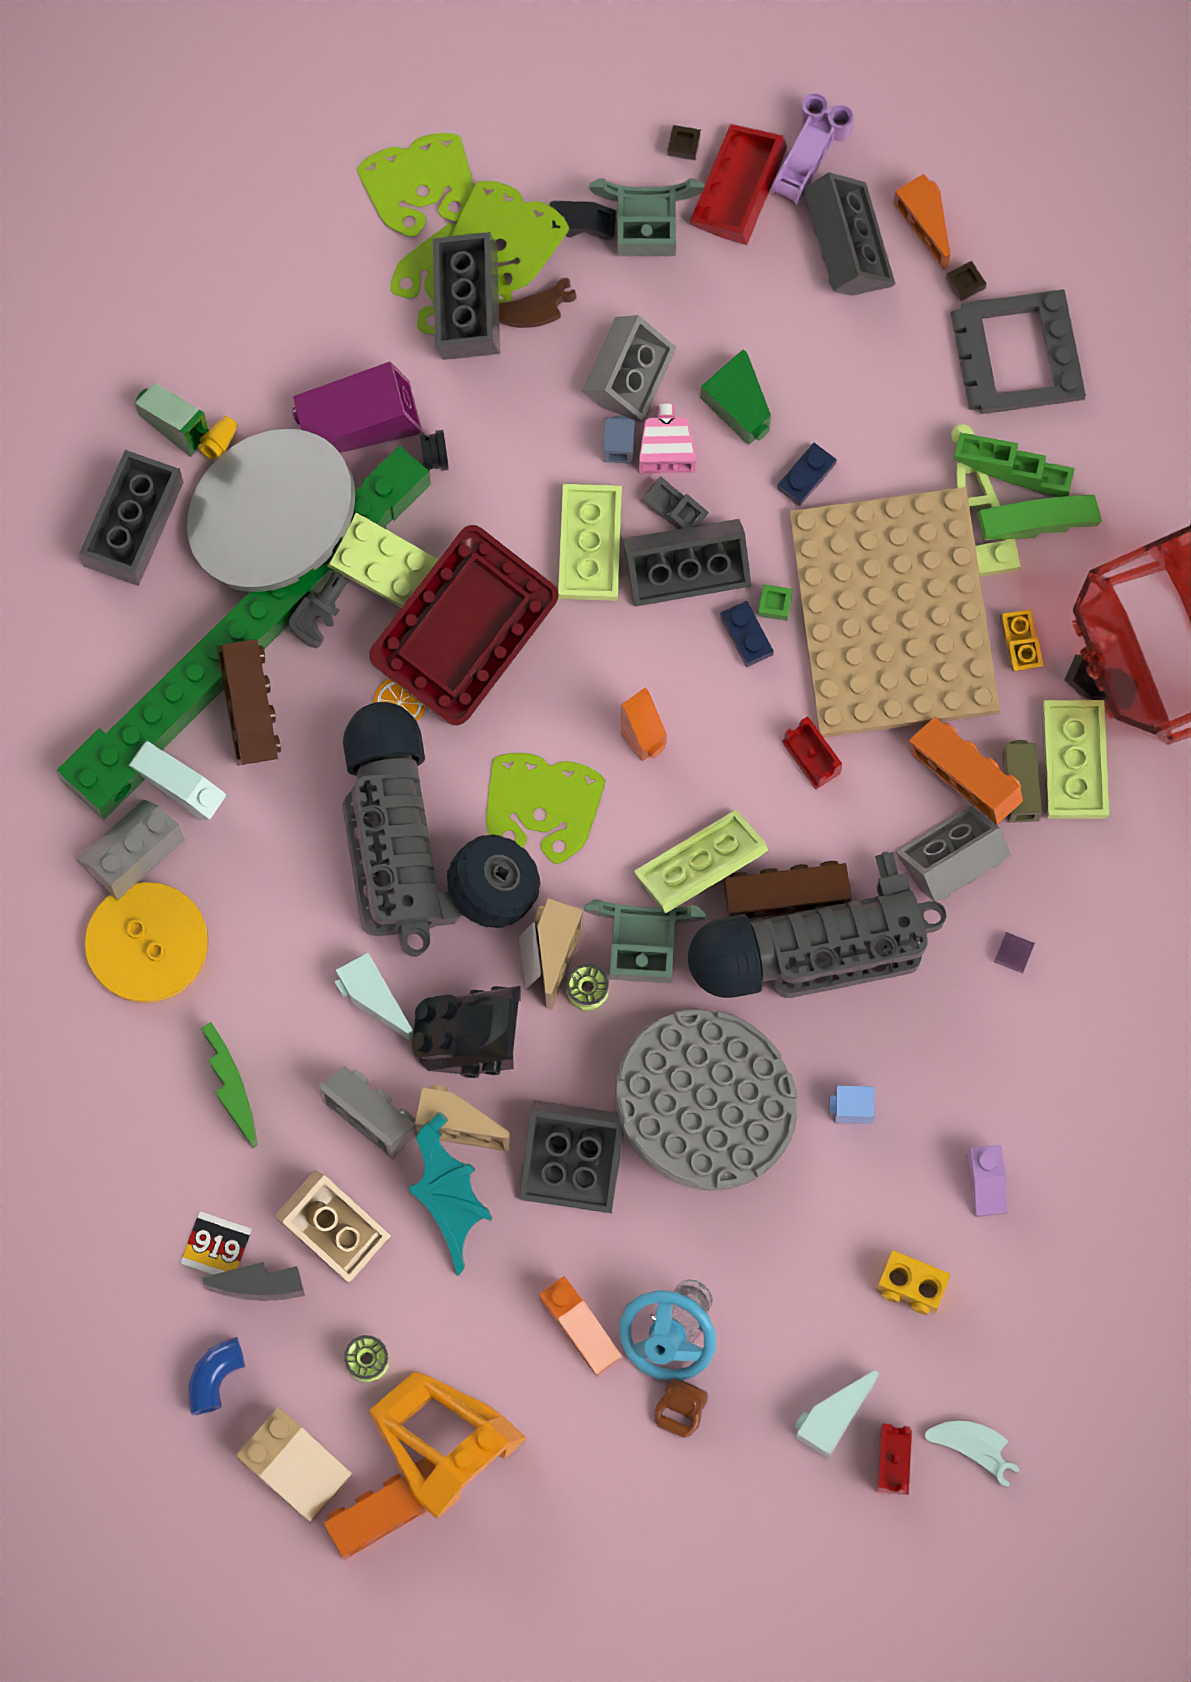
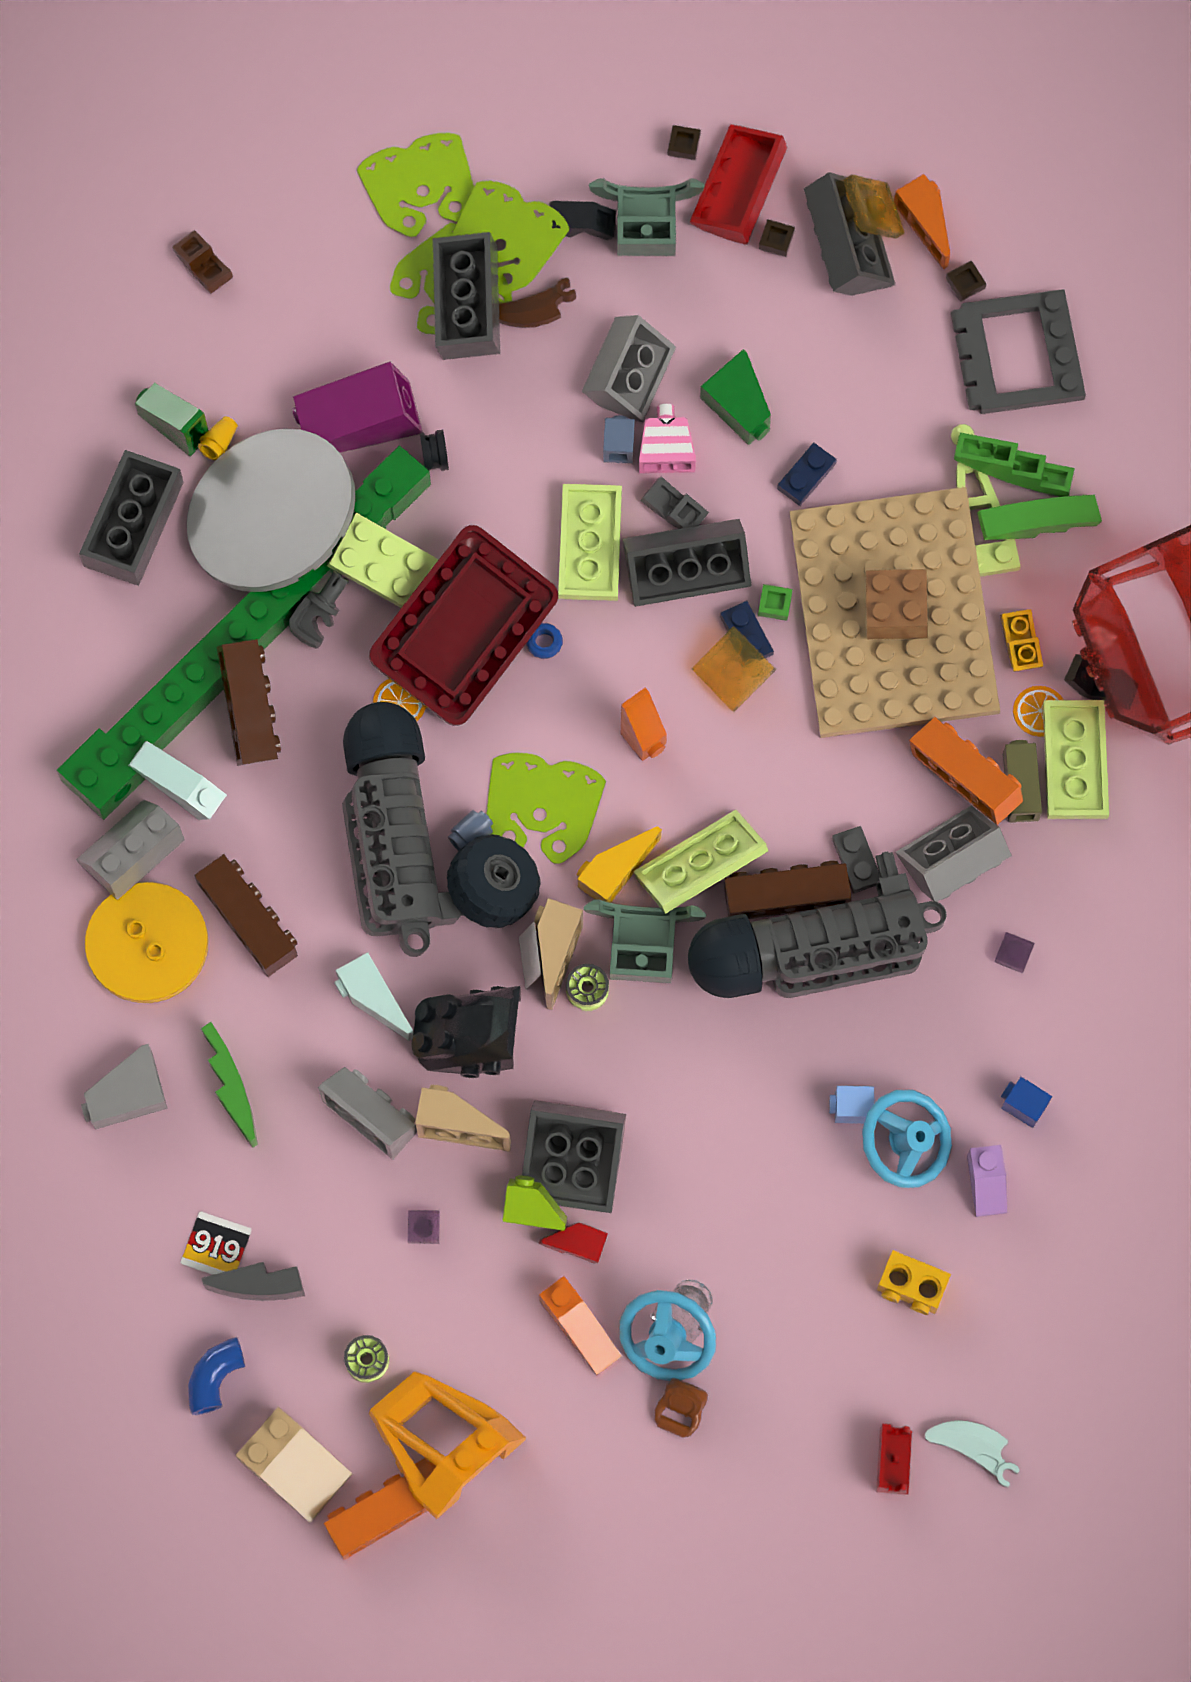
(126, 1091): none -> light grey slope
(202, 262): none -> reddish brown slope
(246, 914): none -> reddish brown brick
(332, 1225): tan slope -> none
(423, 1227): none -> clear purple plate
(447, 1190): teal animal -> none
(469, 828): none -> sand blue brick
(532, 1205): none -> lime slope
(545, 652): none -> blue piece
(578, 1241): none -> red slope
(614, 867): none -> yellow slope
(706, 1099): light grey tile -> none
(734, 669): none -> clear yellow plate
(776, 238): none -> dark brown plate
(811, 145): lavender piece -> none
(812, 753): red hinge -> none
(831, 1417): light aqua slope -> none
(856, 853): none -> dark grey plate
(873, 206): none -> clear yellow plate
(896, 604): none -> medium nougat brick
(907, 1139): none -> medium azure piece
(1025, 1101): none -> blue brick
(1029, 708): none -> light orange sticker

